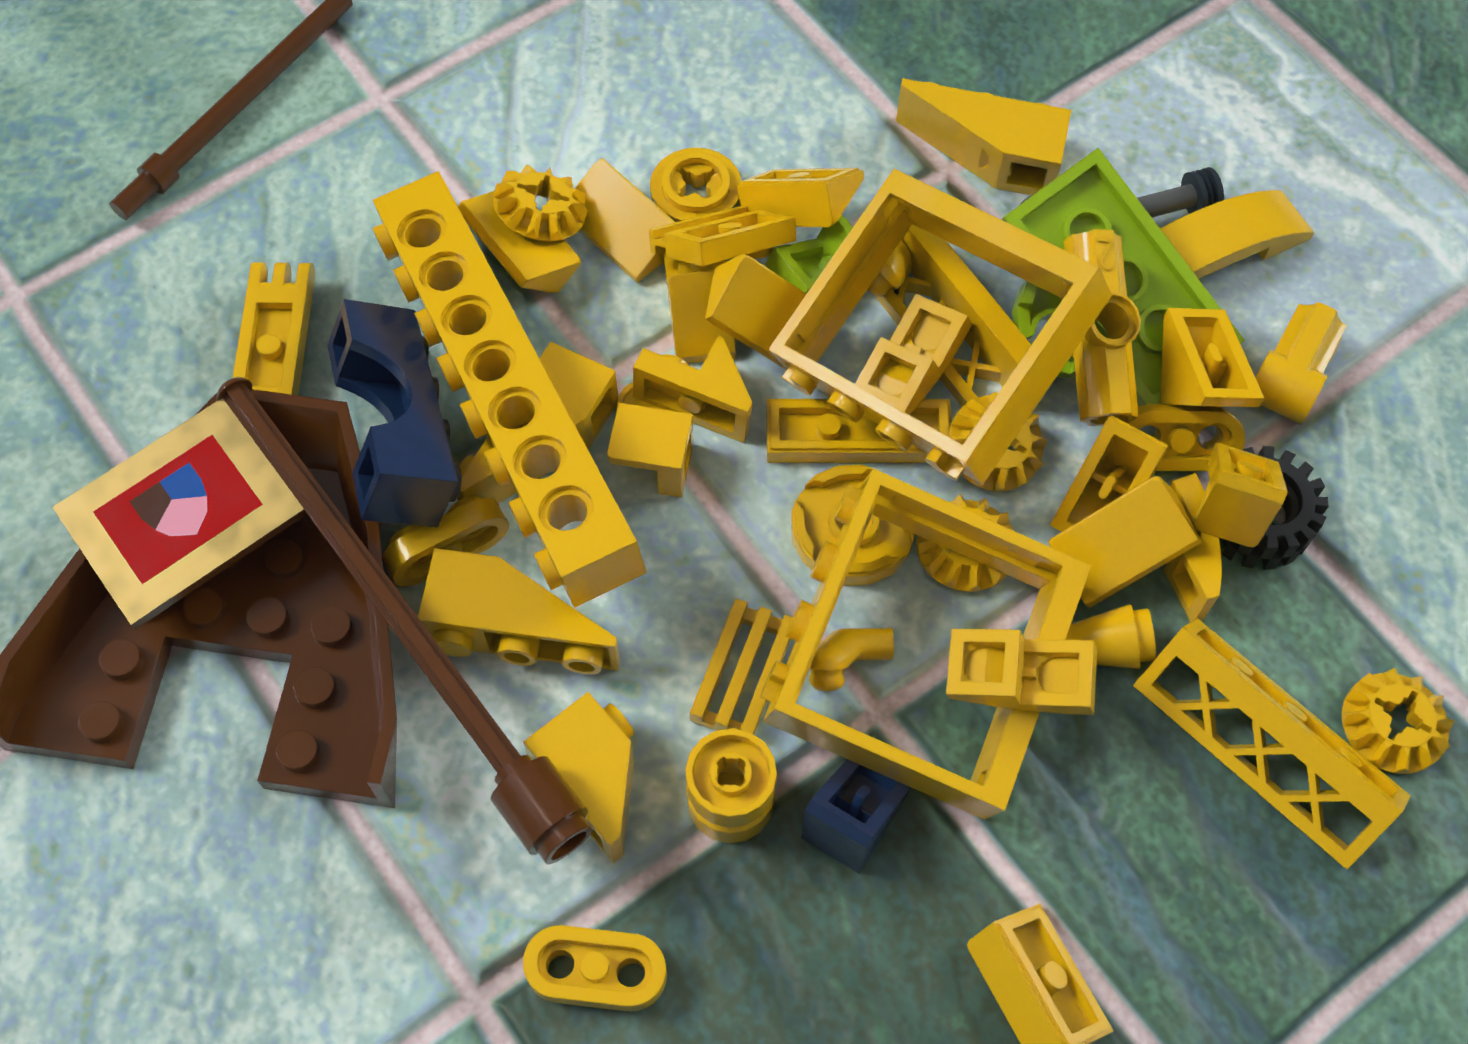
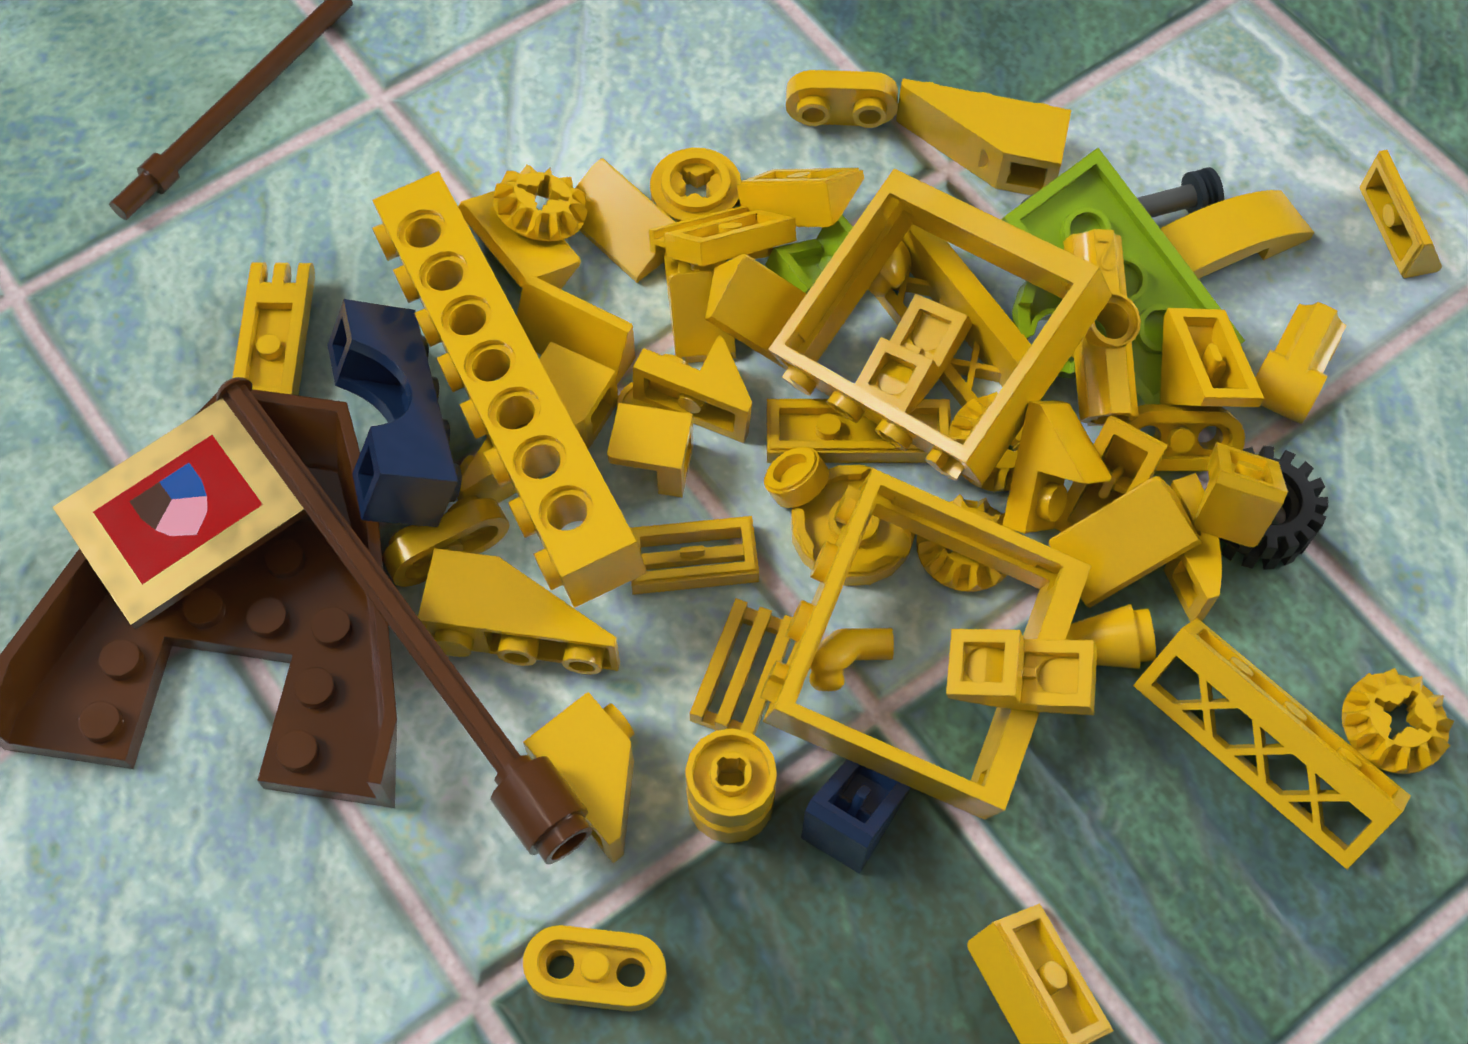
(576, 325): none -> yellow slope
(703, 575): none -> yellow tile
(796, 477): none -> yellow tile
(842, 98): none -> yellow plate
(1049, 452): none -> yellow slope
(1398, 219): none -> yellow slope

